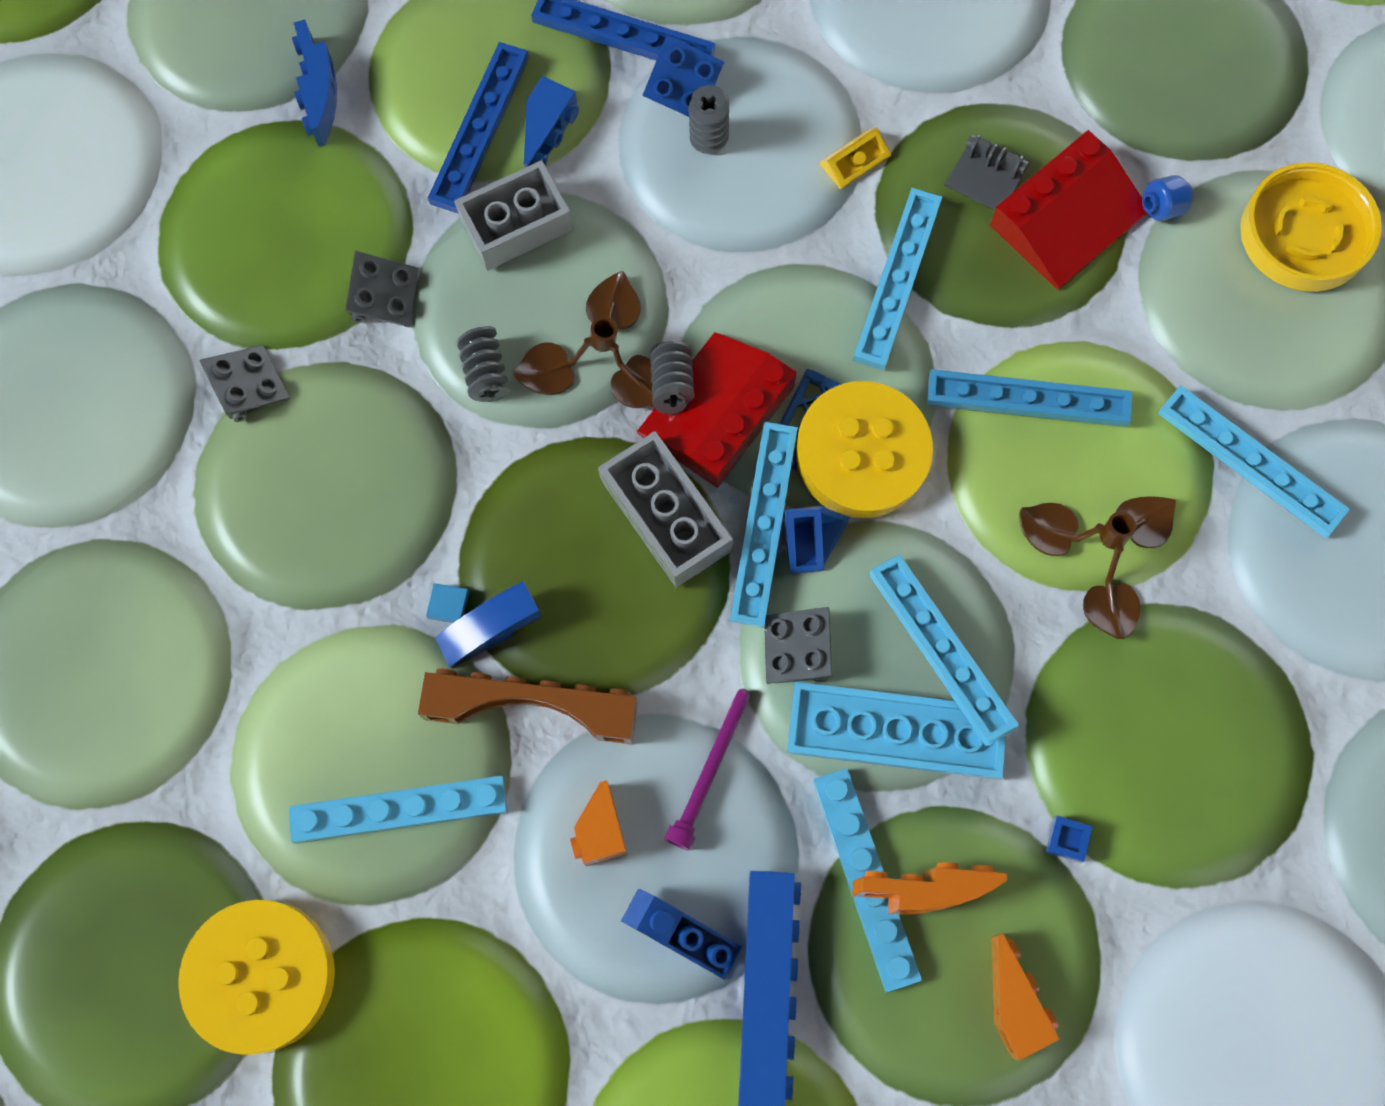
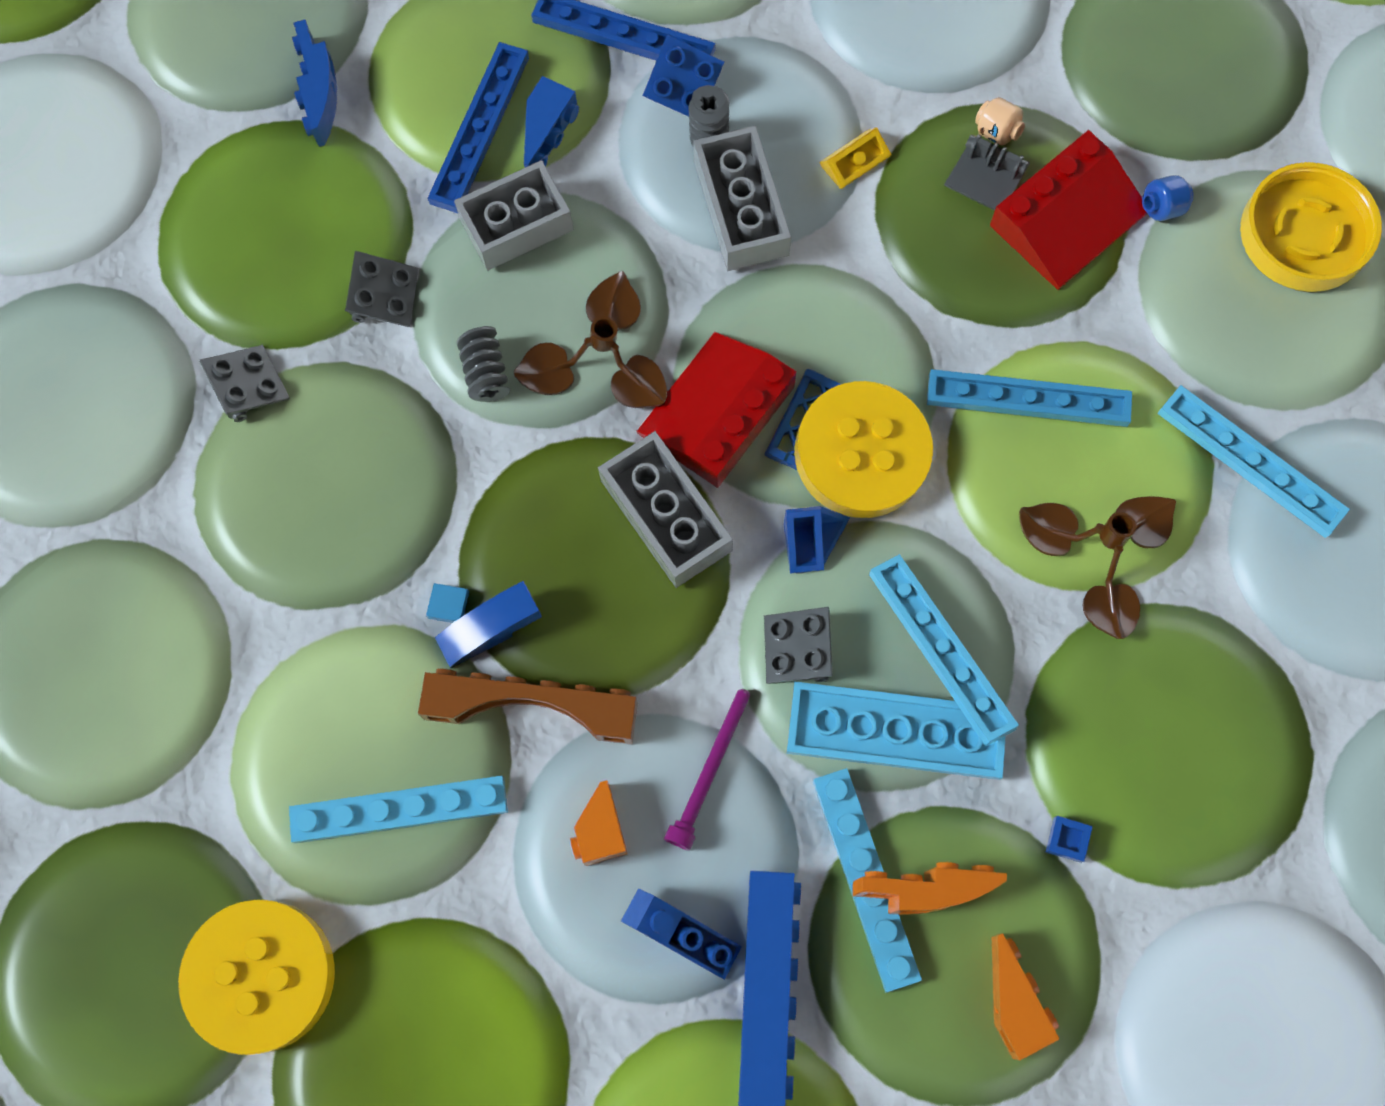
(671, 376): dark grey piece -> none
(741, 198): none -> light grey brick
(763, 525): medium azure plate -> none
(897, 279): medium azure plate -> none
(1000, 121): none -> light nougat head

